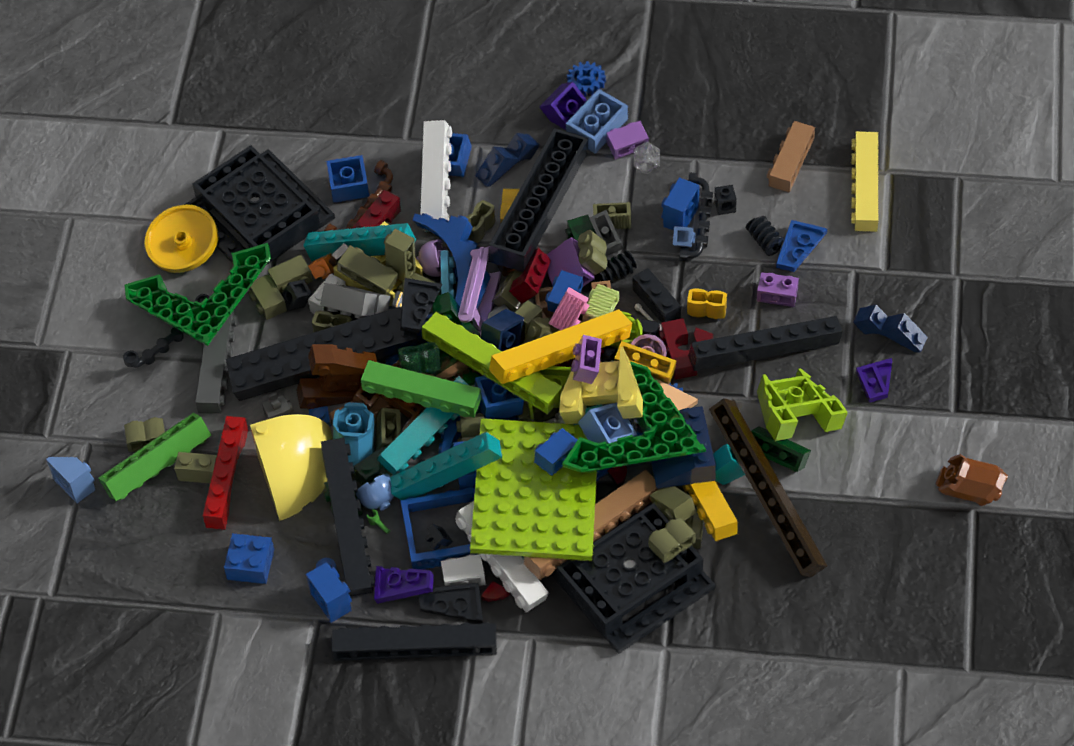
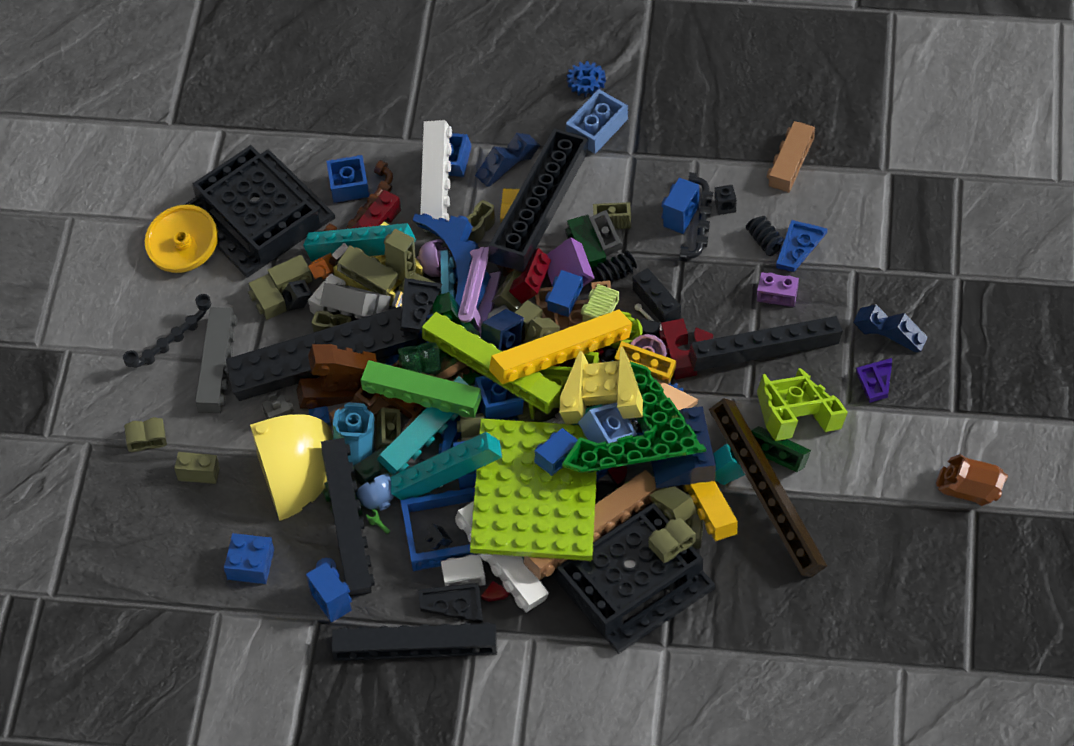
(72, 476): medium blue slope -> none
(154, 457): bright green brick -> none
(205, 318): green wedge -> none
(219, 493): red arch -> none
(398, 584): dark purple wing -> none
(563, 104): dark purple slope -> none
(569, 310): bright pink brick -> none
(587, 359): medium lavender brick -> none
(592, 252): olive brick -> none
(625, 139): medium lavender brick -> none
(646, 157): clear brick -> none
(683, 236): medium blue brick -> none
(704, 303): yellow brick -> none
(866, 181): light yellow brick -> none

